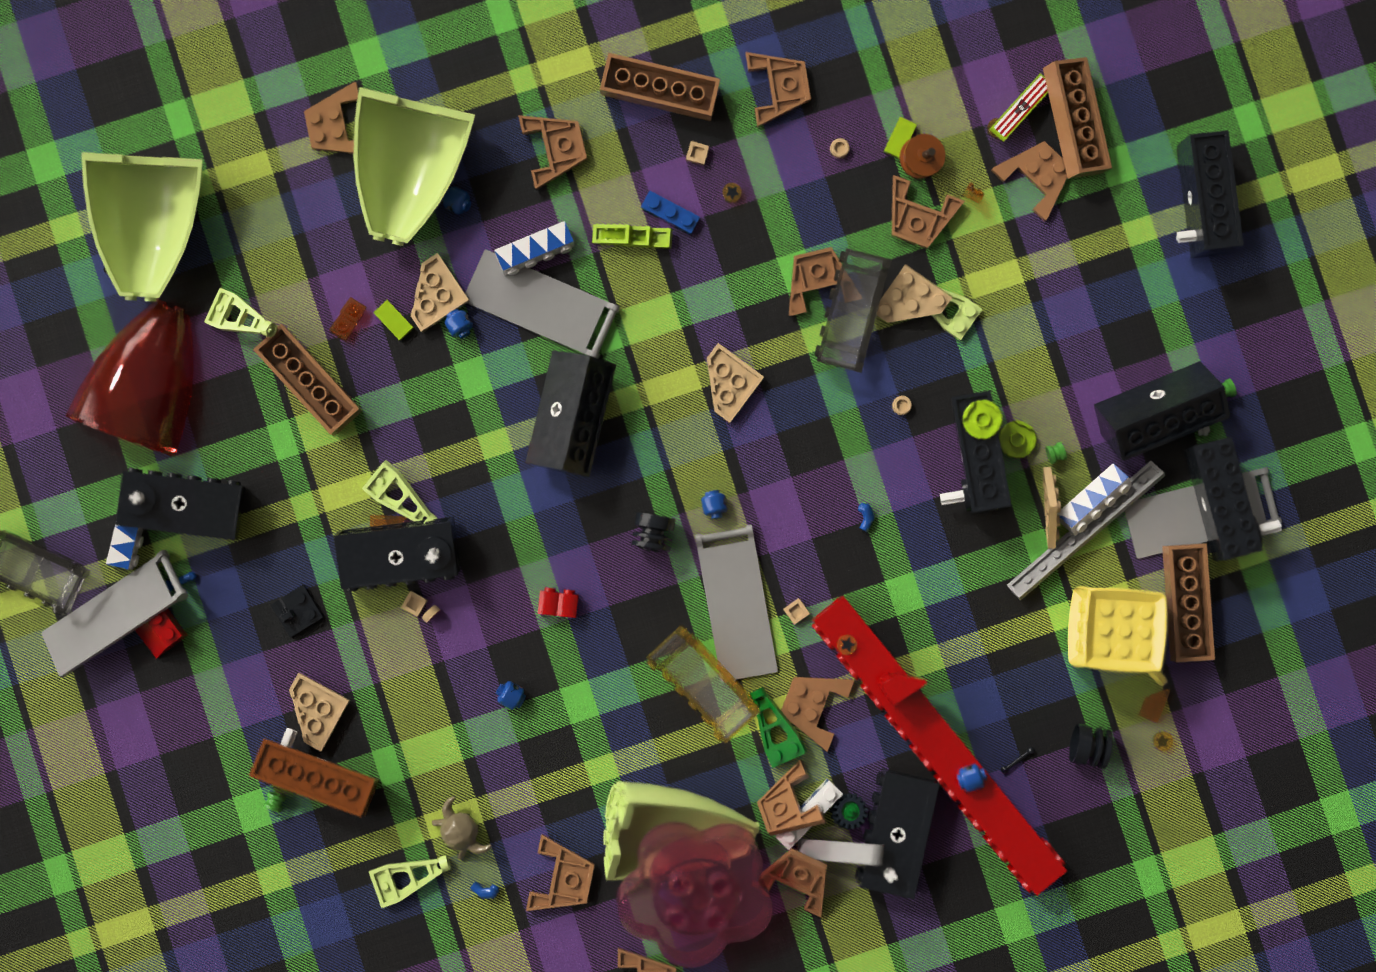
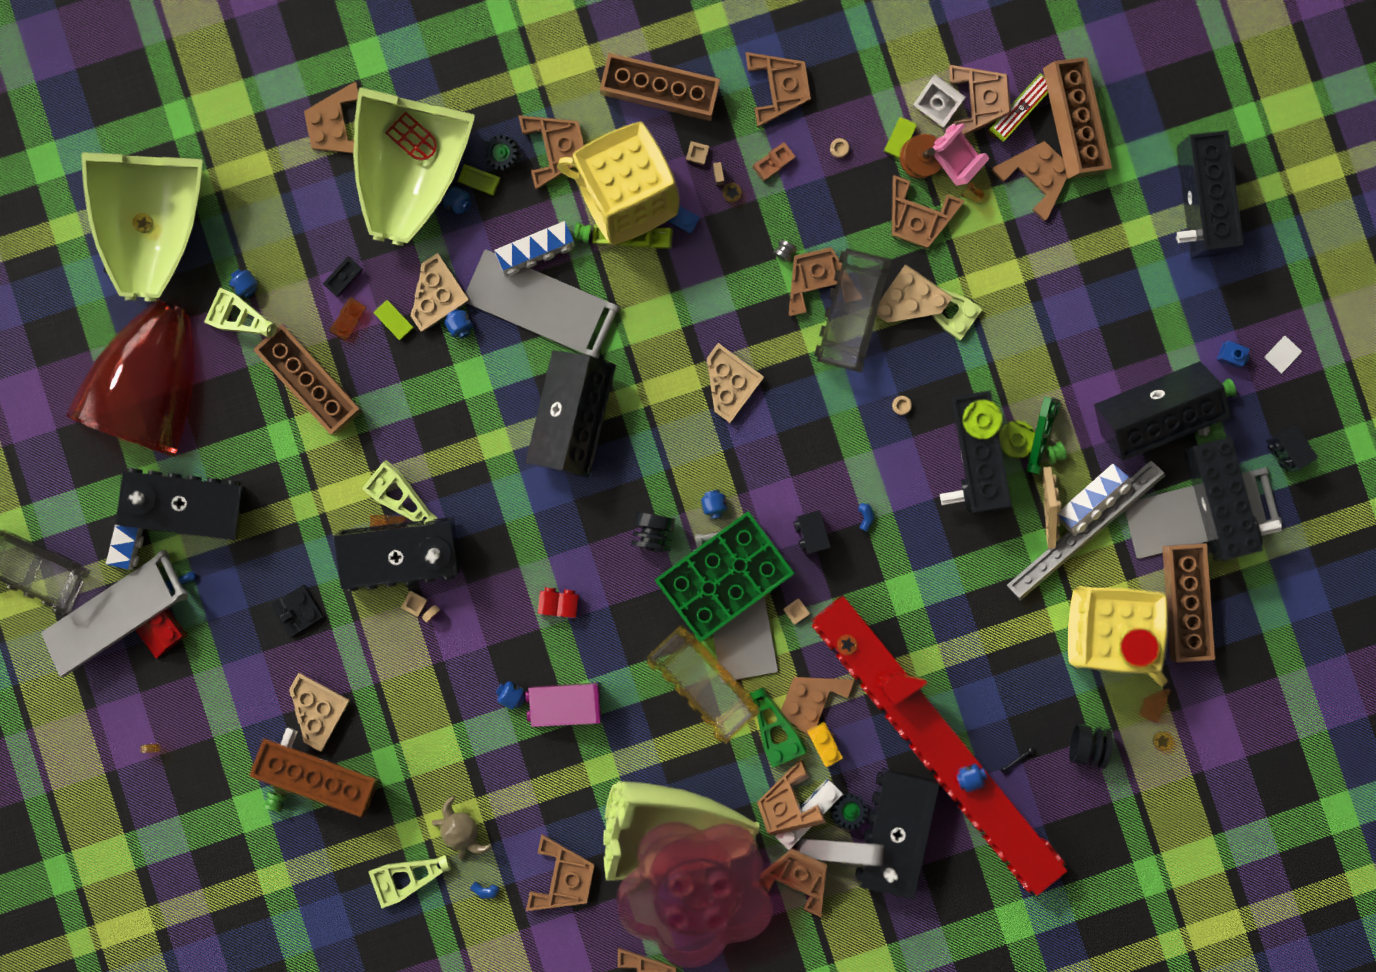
(142, 222): none -> clear yellow tile
(148, 748): none -> clear yellow tile
(243, 283): none -> blue head
(342, 276): none -> black plate
(404, 137): none -> red window
(478, 180): none -> lime tile
(502, 152): none -> black wheel
(564, 704): none -> magenta slope
(582, 232): none -> bright green wheel
(624, 182): none -> light yellow piece
(717, 167): none -> tan tile
(724, 576): none -> green brick
(773, 161): none -> nougat slope
(785, 251): none -> flat silver wheel
(812, 532): none -> black brick
(824, 744): none -> yellow brick
(939, 100): none -> white brick
(958, 155): none -> bright pink panel
(987, 95): none -> medium nougat wing
(1047, 415): none -> green plate
(1139, 647): none -> red tile
(1233, 354): none -> blue brick
(1283, 354): none -> white sticker
(1291, 449): none -> black brick

